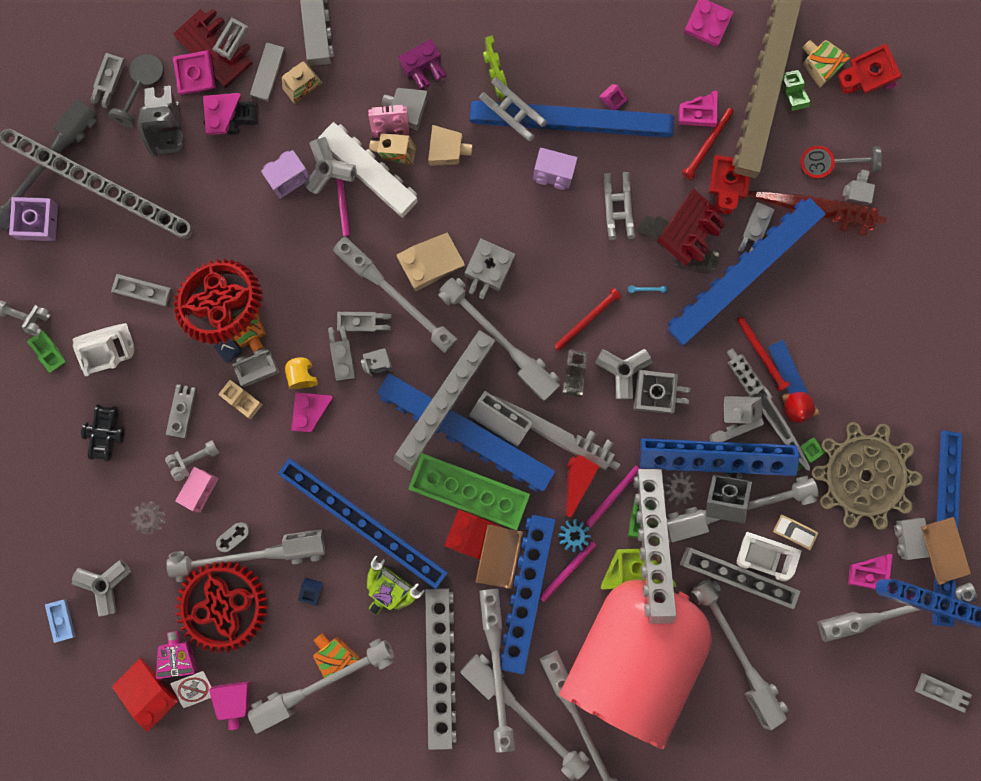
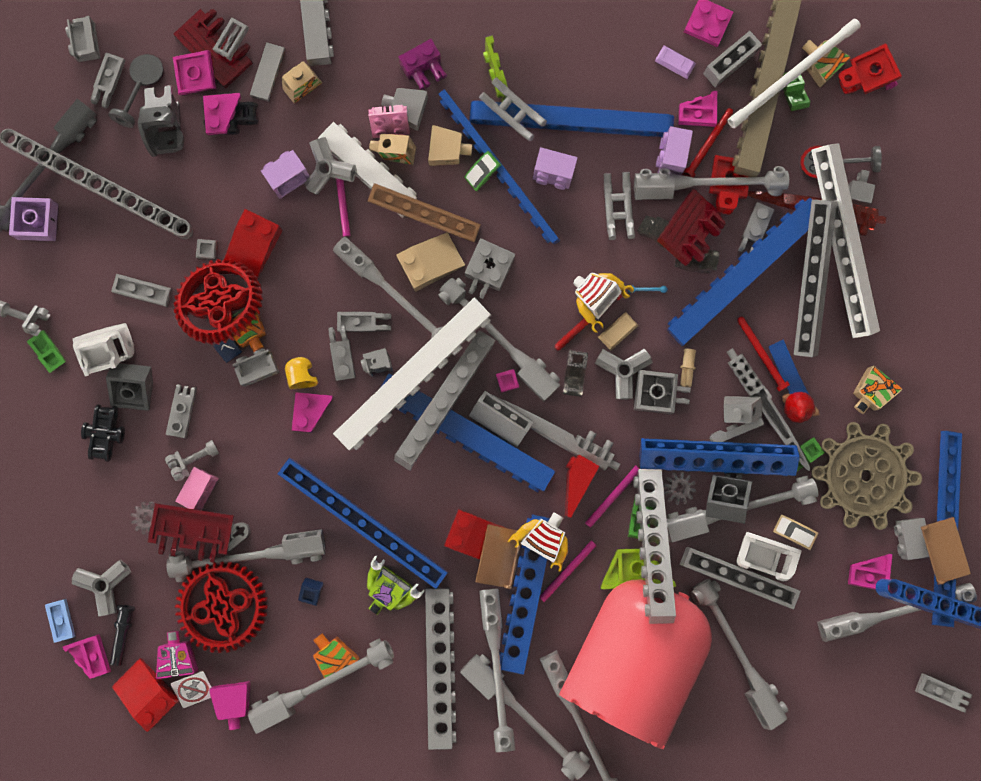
(83, 39): none -> light grey hinge
(90, 656): none -> dark pink wing
(122, 626): none -> black pin
(130, 386): none -> dark grey slope
(189, 528): none -> dark red hinge
(206, 249): none -> light grey tile
(240, 399): tan slope -> none
(253, 241): none -> red slope
(412, 374): none -> white brick
(423, 212): none -> medium nougat tile
(469, 491): bright green plate -> none
(482, 170): none -> slope
(503, 175): none -> blue plate
(507, 380): none -> dark pink tile
(544, 539): none -> torso
(575, 542): dark azure gear -> none
(597, 294): none -> torso
(613, 97): dark pink slope -> none
(618, 331): none -> tan tile
(663, 184): none -> light grey bar
(674, 150): none -> lavender brick
(675, 62): none -> lavender tile
(687, 367): none -> tan axle
(732, 59): none -> light grey brick
(743, 114): none -> white piece
(815, 277): none -> light grey brick
(846, 242): none -> white brick
(874, 390): none -> torso

